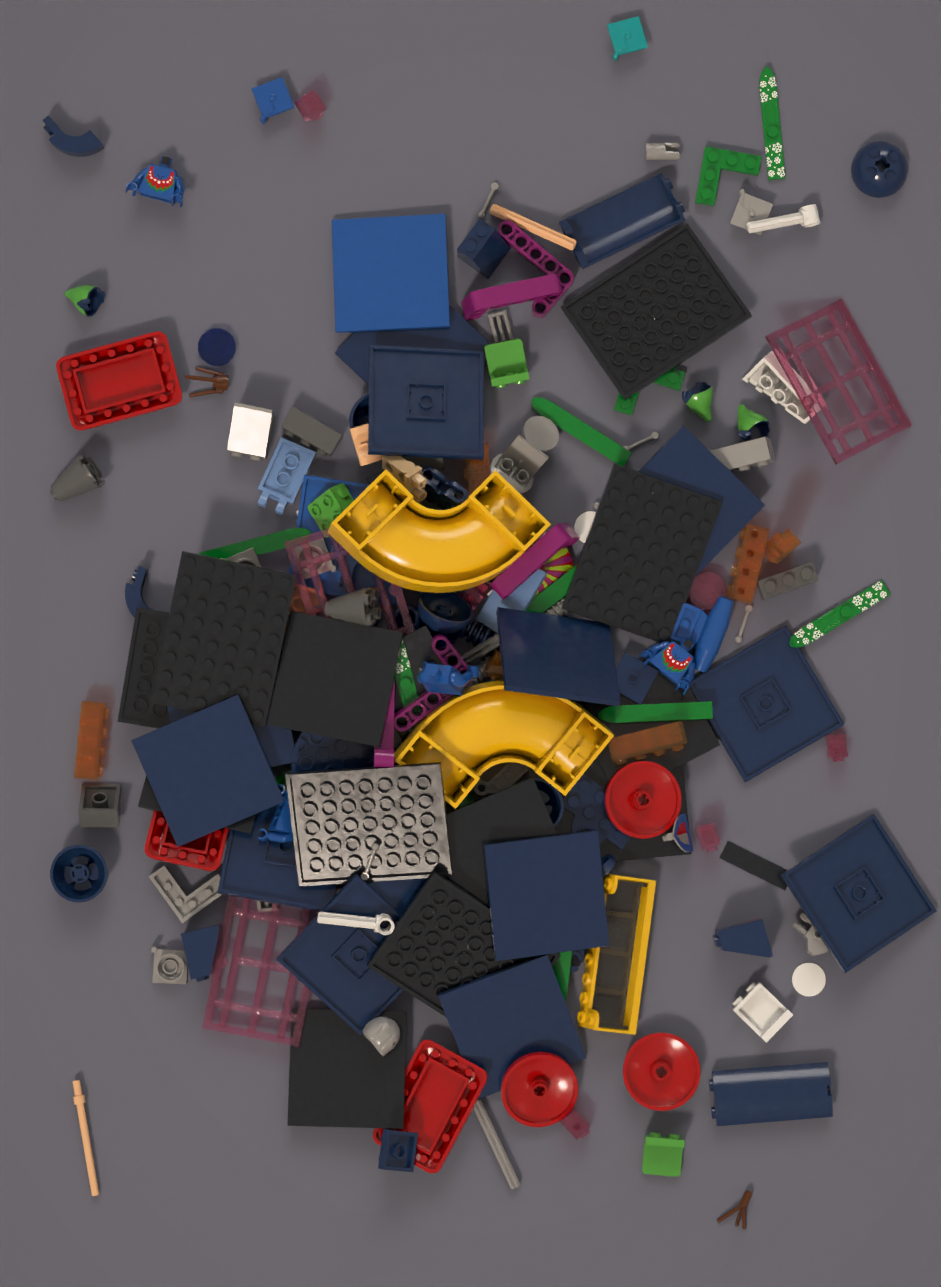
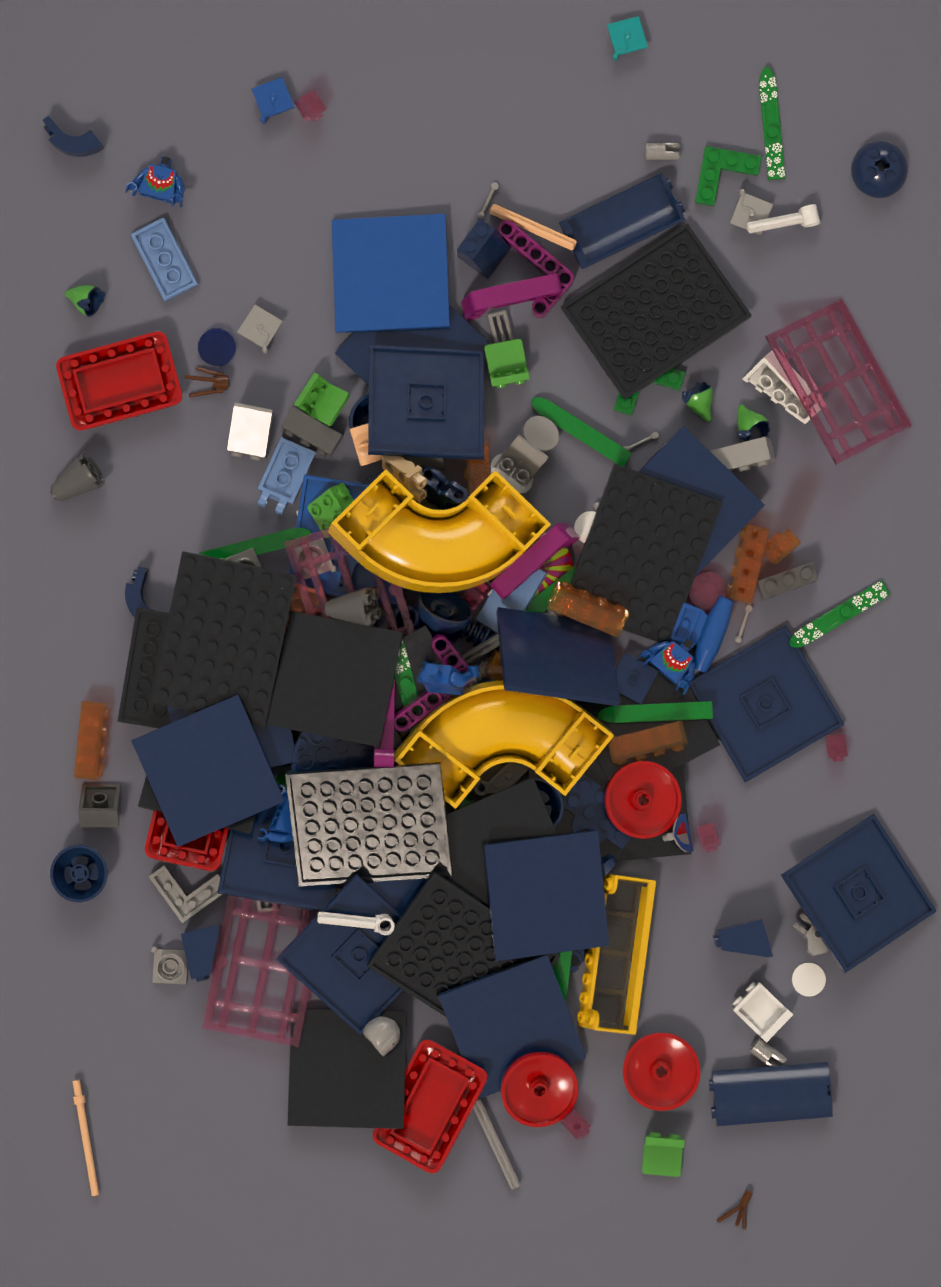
(164, 259): none -> medium blue tile
(260, 327): none -> light grey hat
(322, 400): none -> bright green bracket
(365, 875): light grey hinge -> none
(397, 1150): dark blue bracket -> none
(587, 608): none -> clear orange brick
(754, 864): black sticker -> none
(764, 1052): none -> light grey hinge

